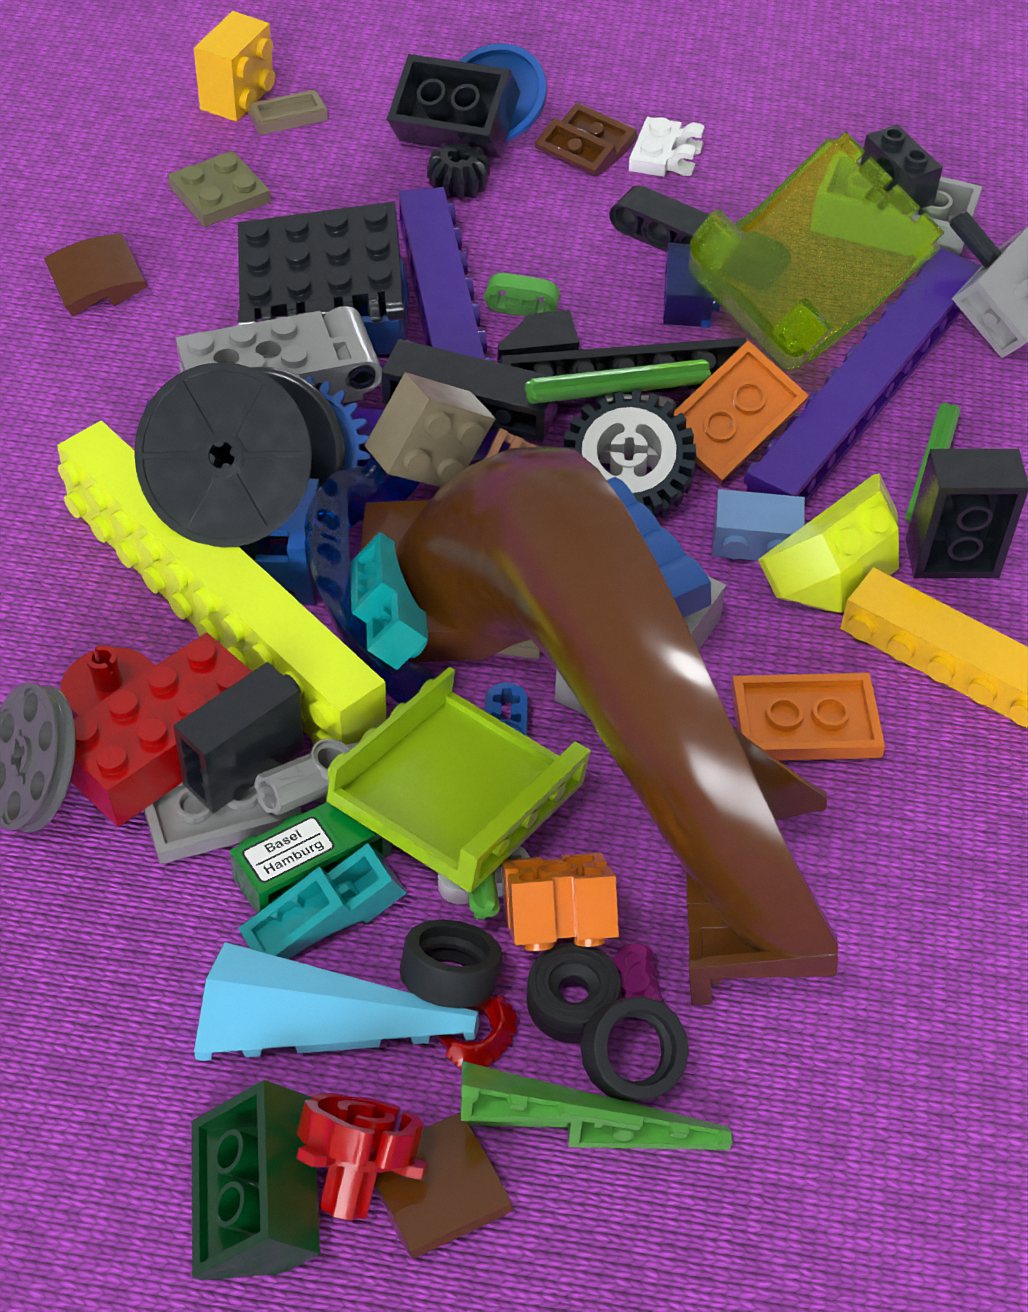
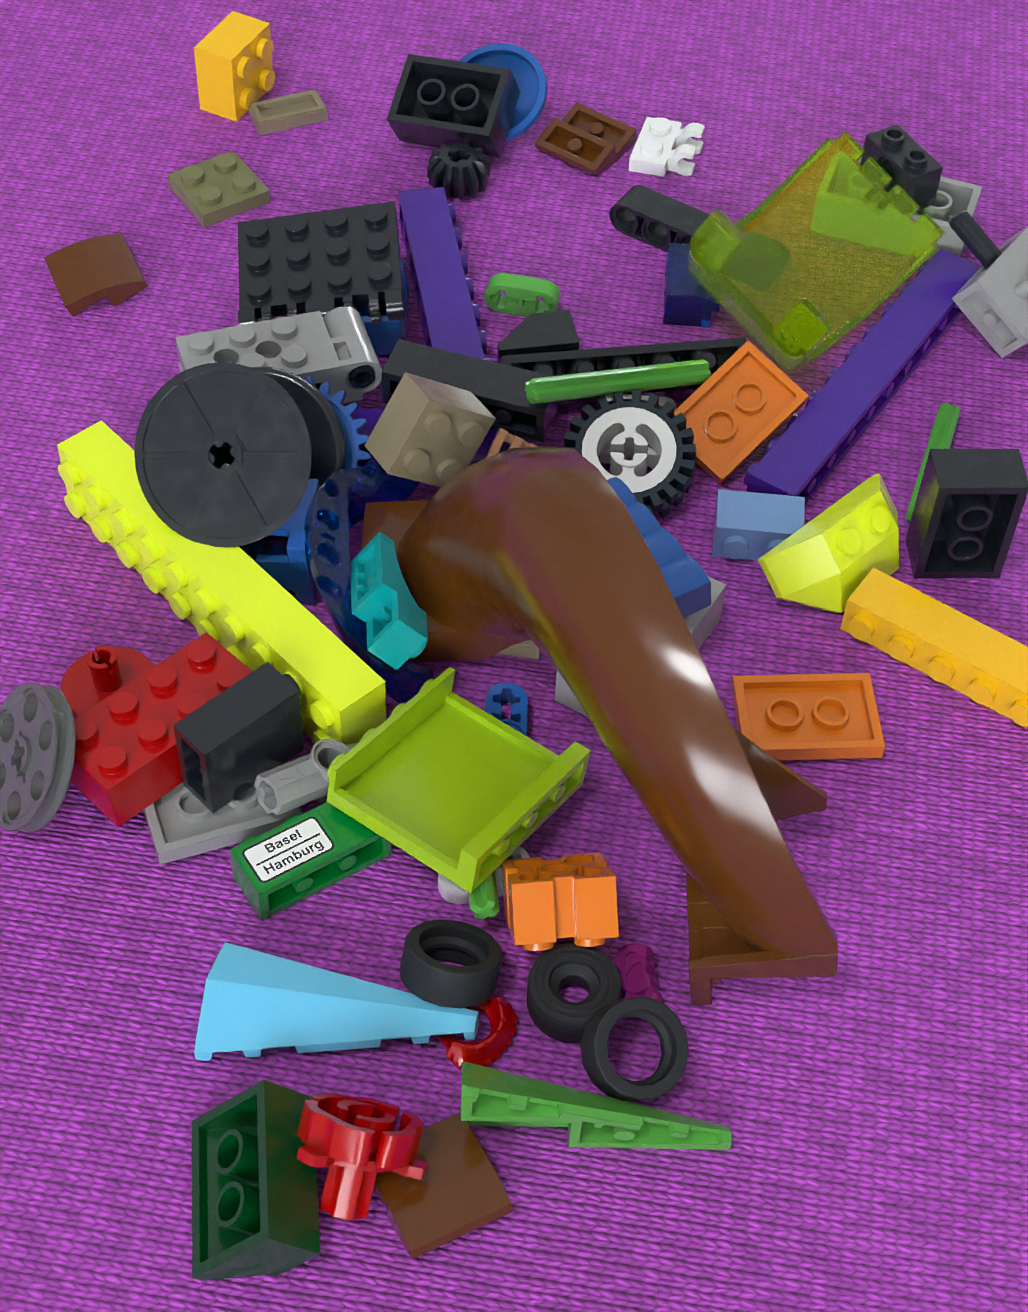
(324, 904): teal slope -> none

